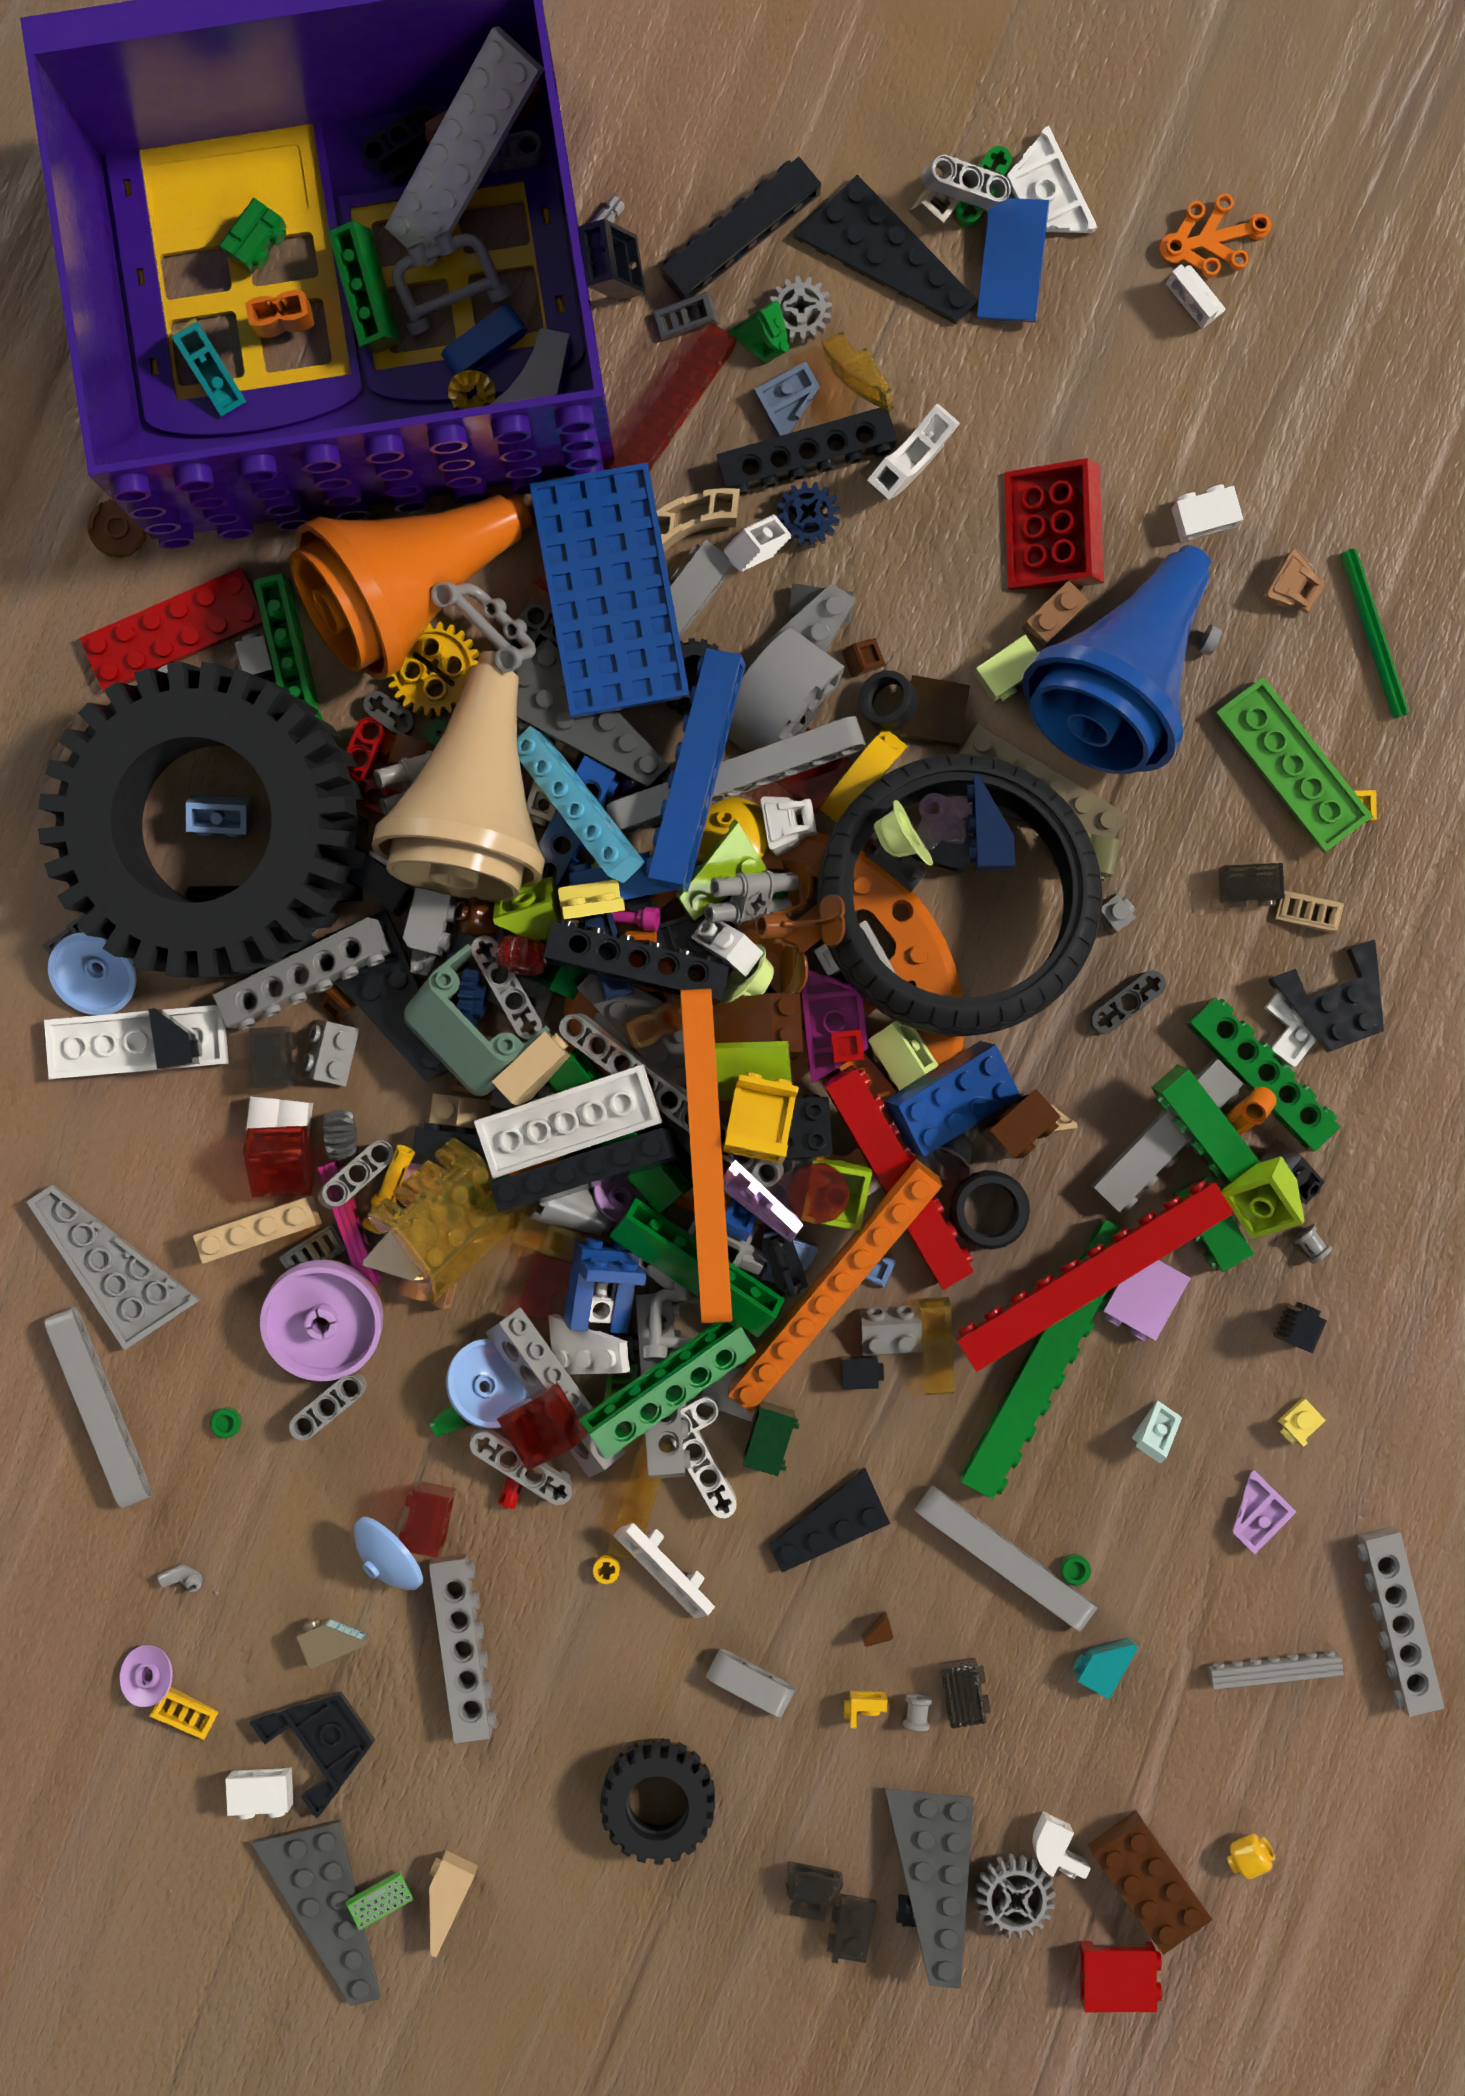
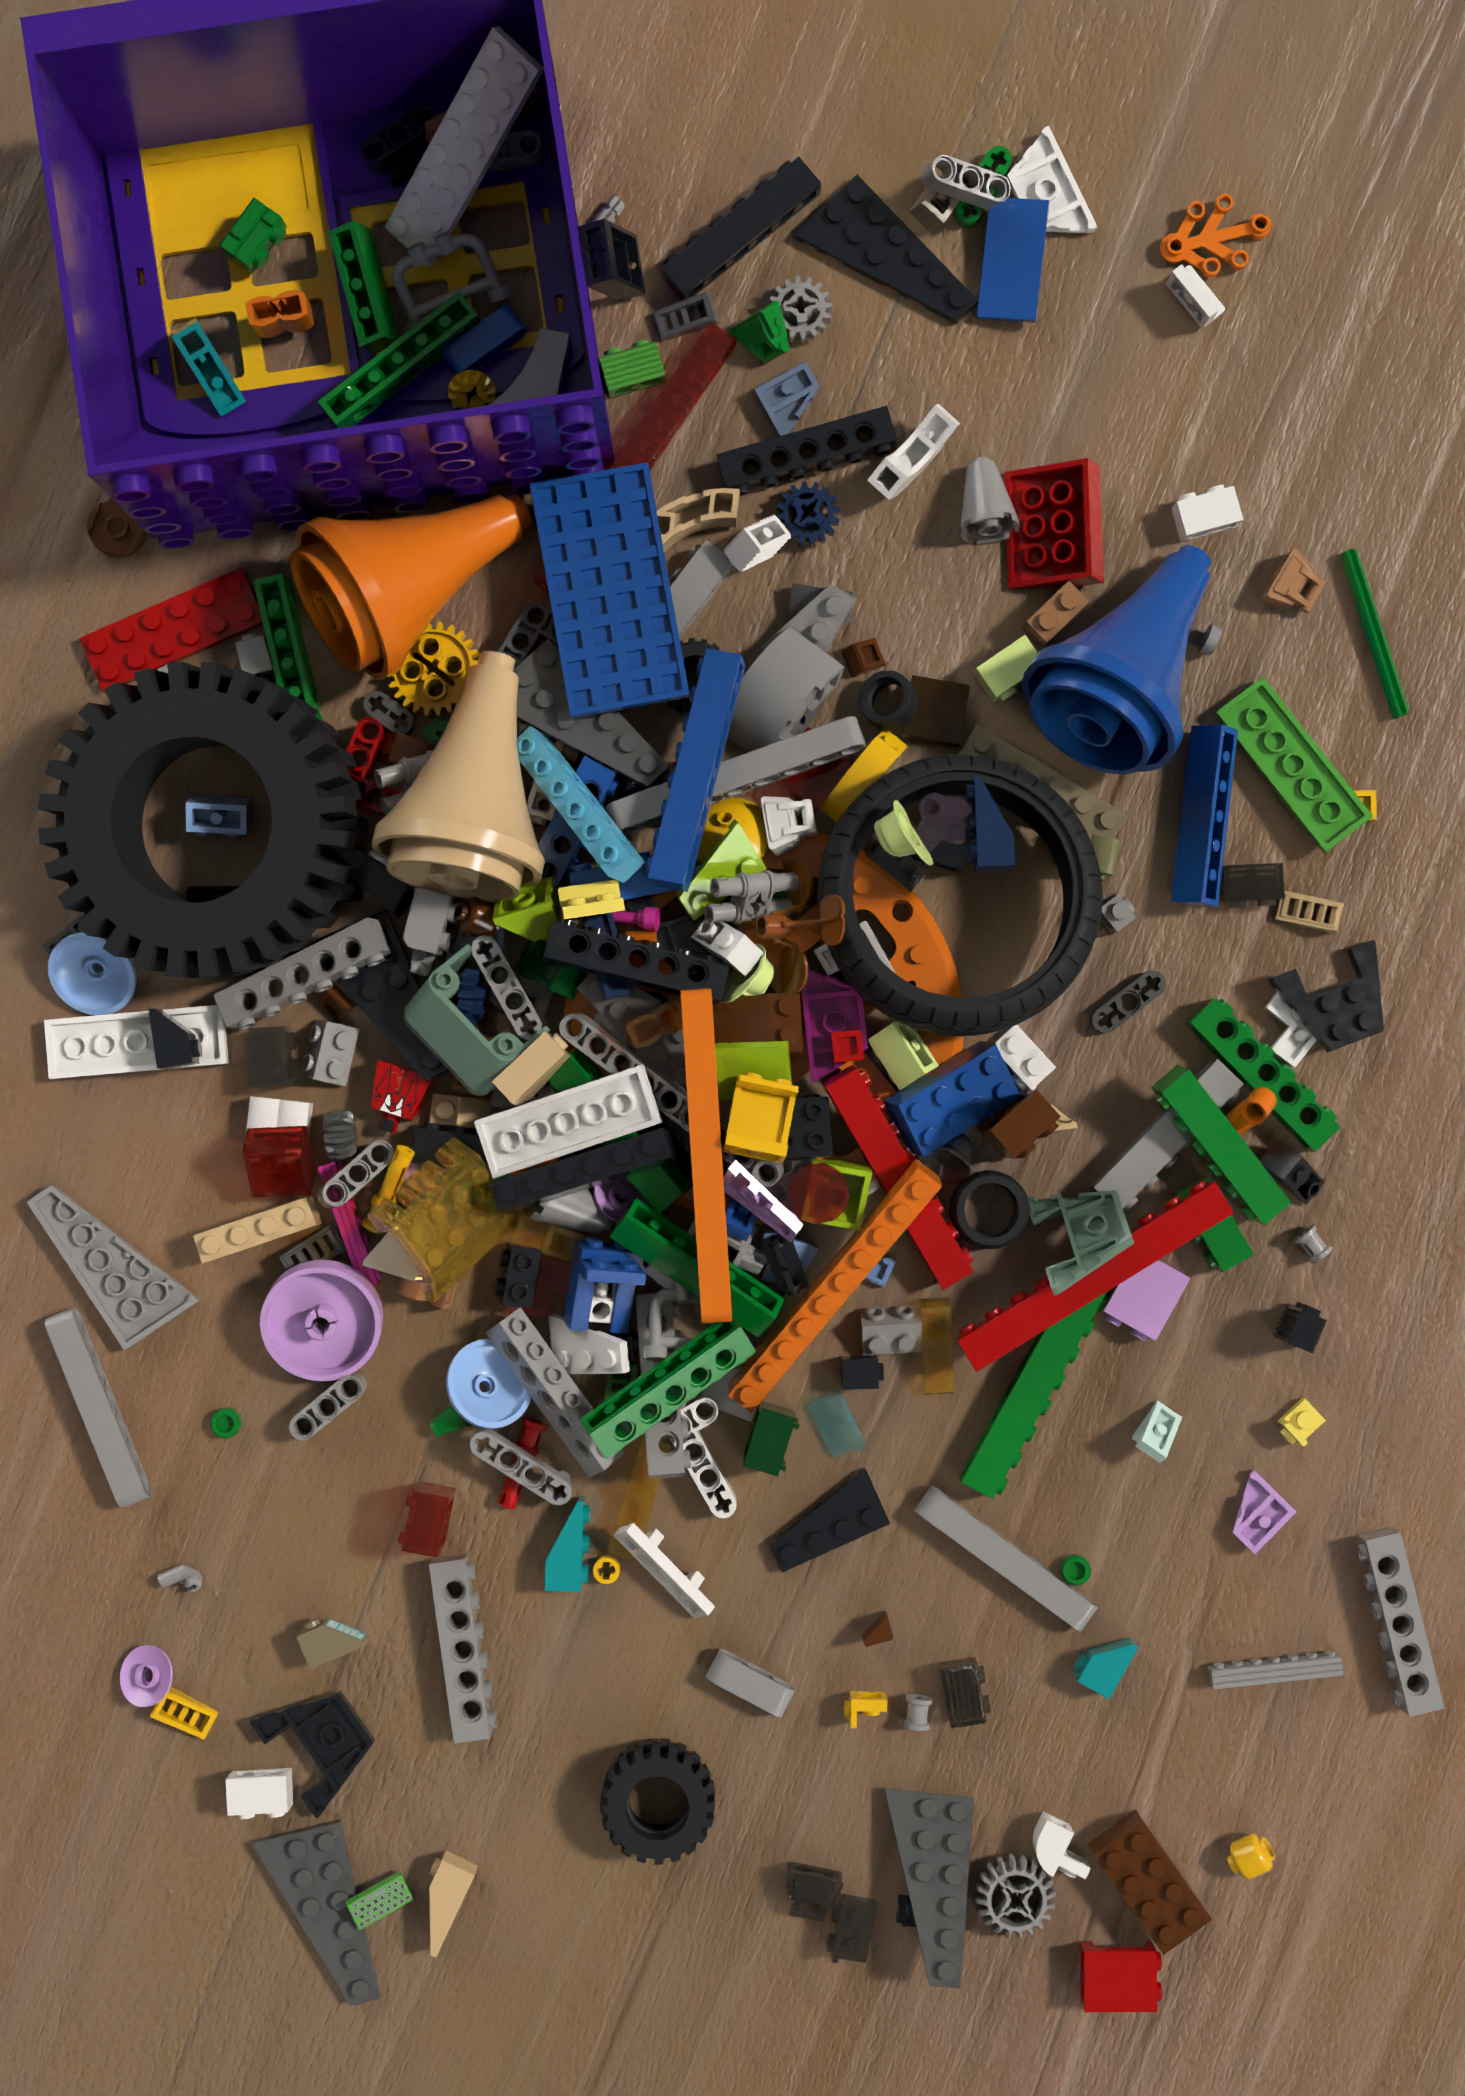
(385, 1555): light blue dish -> none
(398, 363): none -> green brick
(398, 1094): none -> red torso
(507, 657): light grey bar -> none
(518, 1275): none -> black bracket
(520, 955): clear red gear -> none
(542, 1426): clear red container -> none
(565, 1560): none -> teal slope
(632, 368): none -> bright green brick
(837, 1424): none -> clear light blue panel
(857, 371): clear yellow slope -> none
(986, 504): none -> light grey cone
(1023, 1059): none -> white bracket
(1095, 1230): none -> sand green wing
(1204, 815): none -> blue brick
(1266, 1198): lime slope -> none

